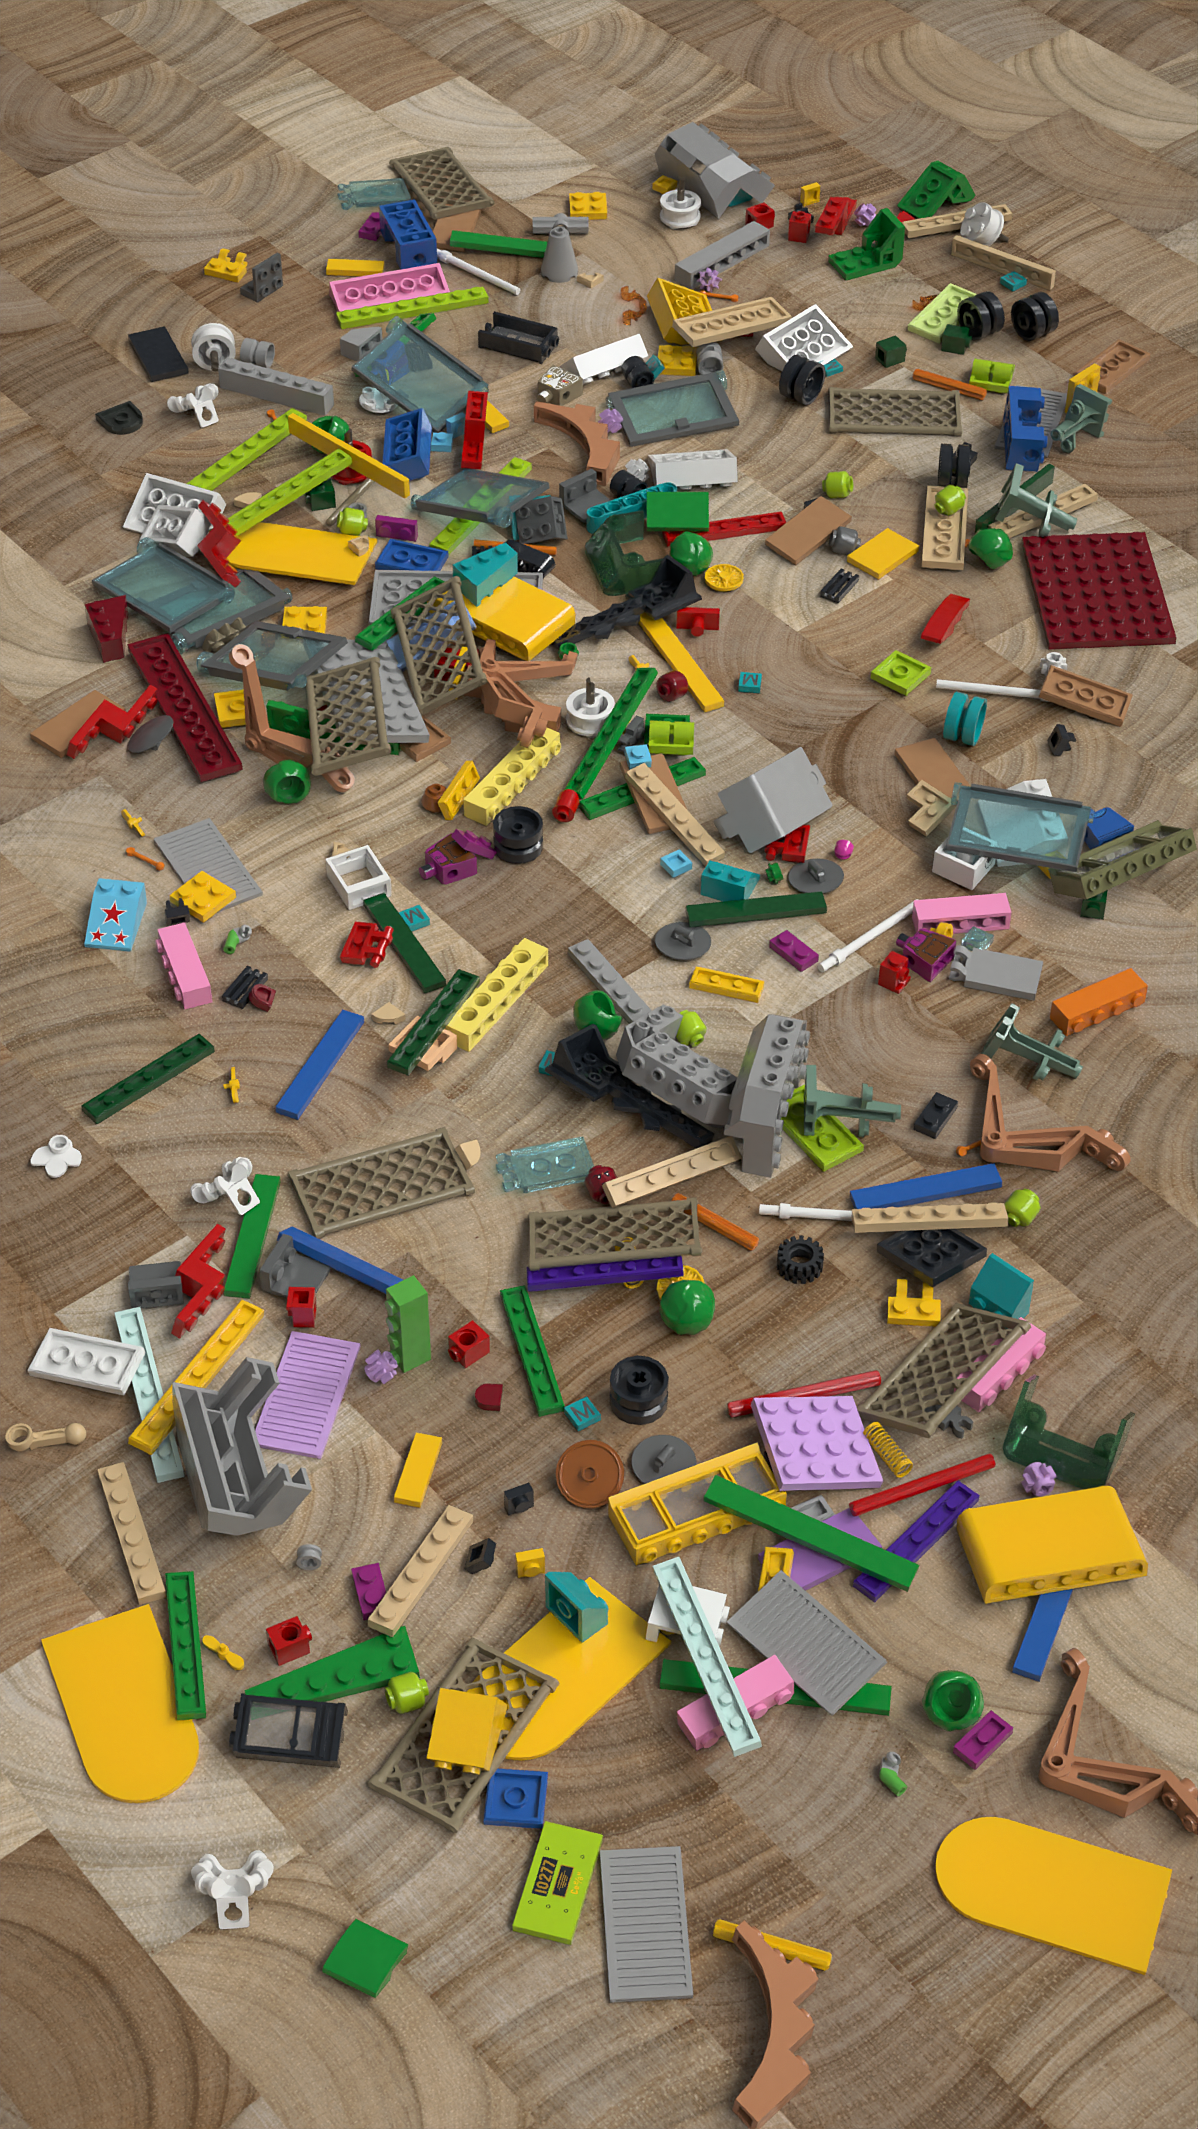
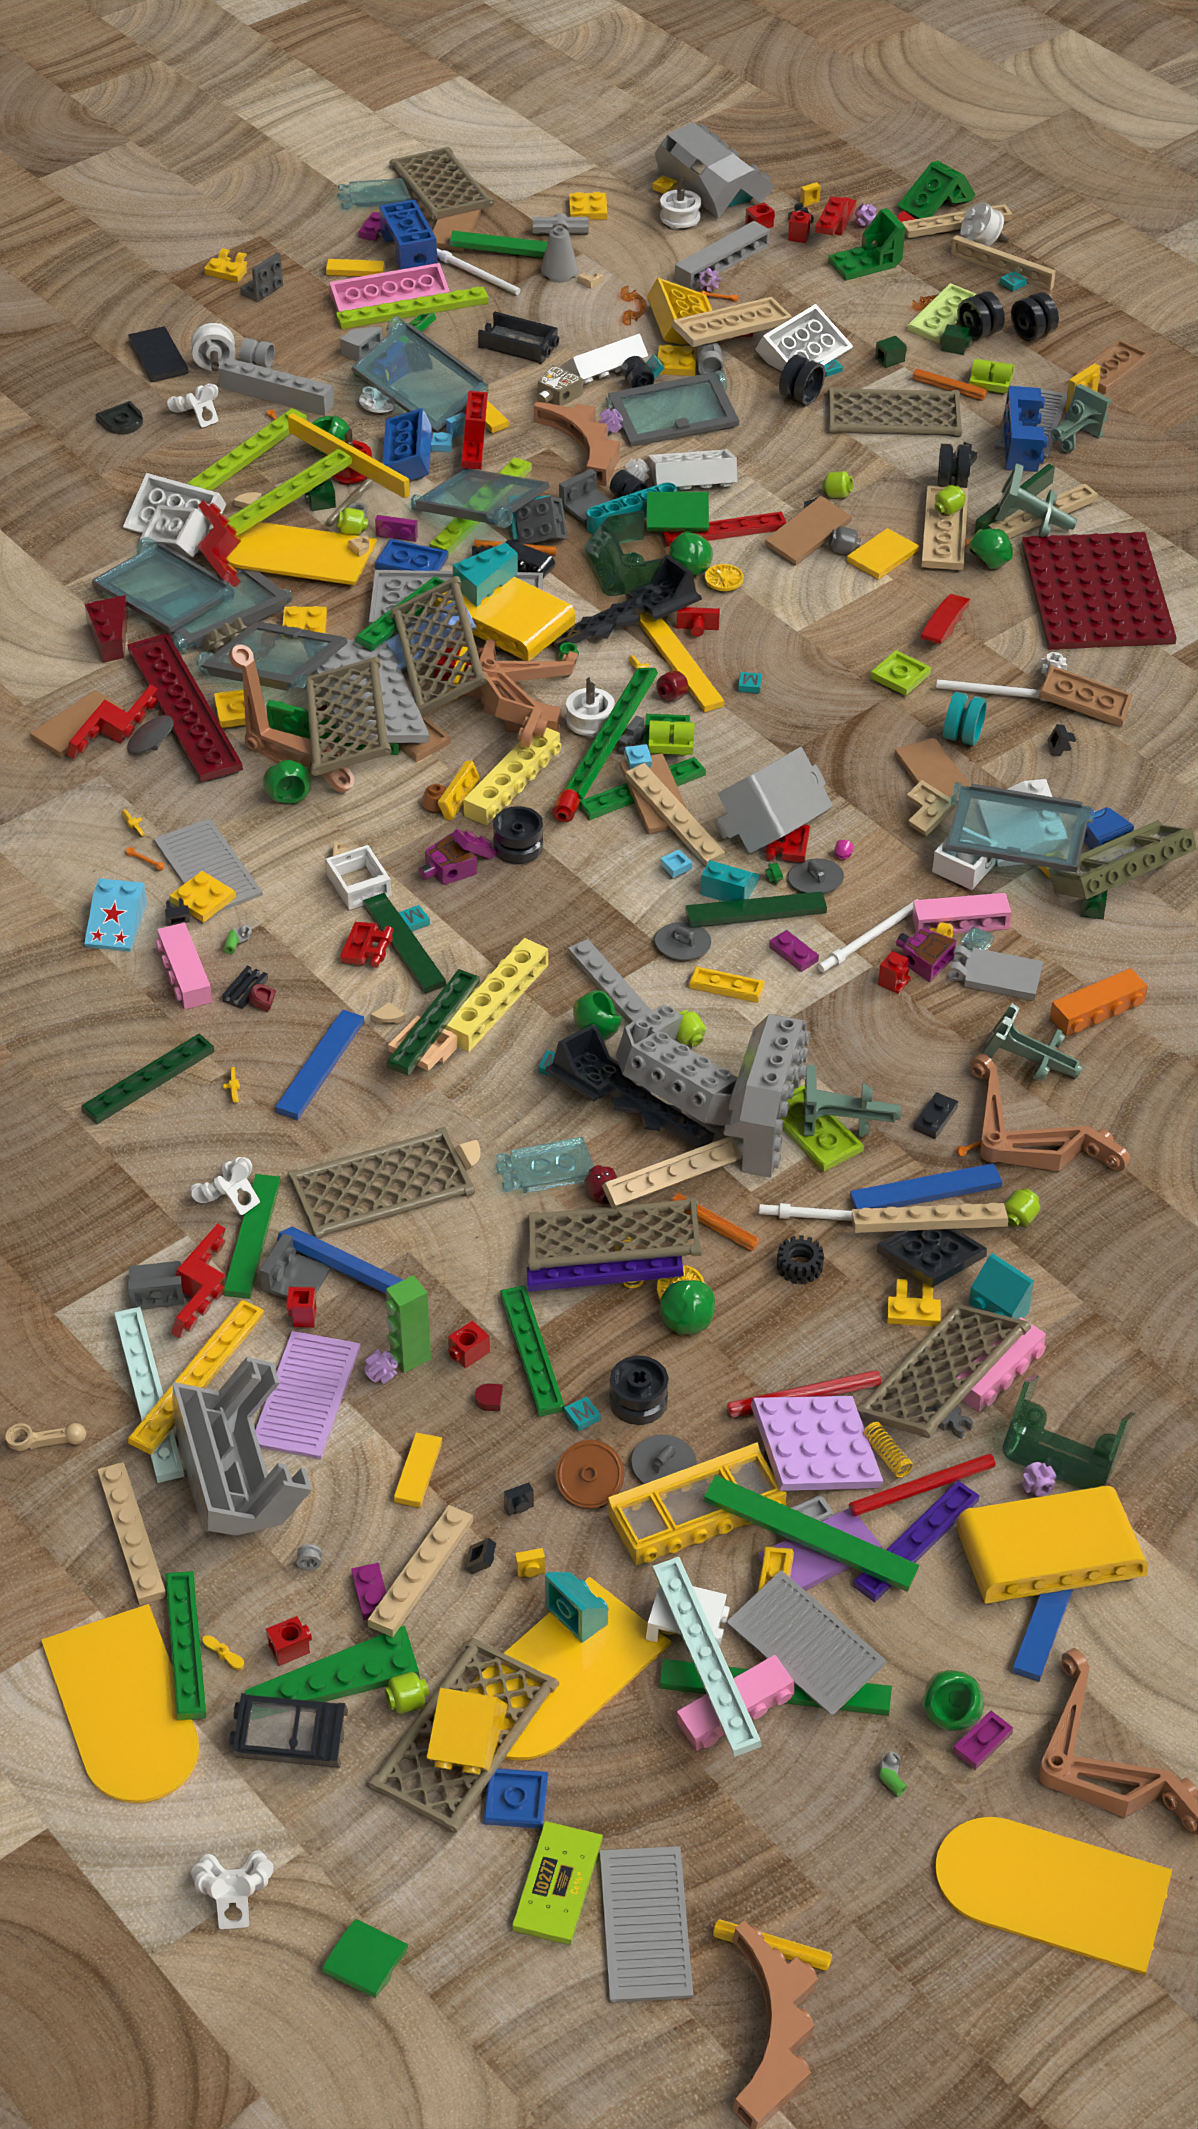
(57, 1156): white plate -> none
(86, 1361): white tile -> none
(836, 584): black tile -> none

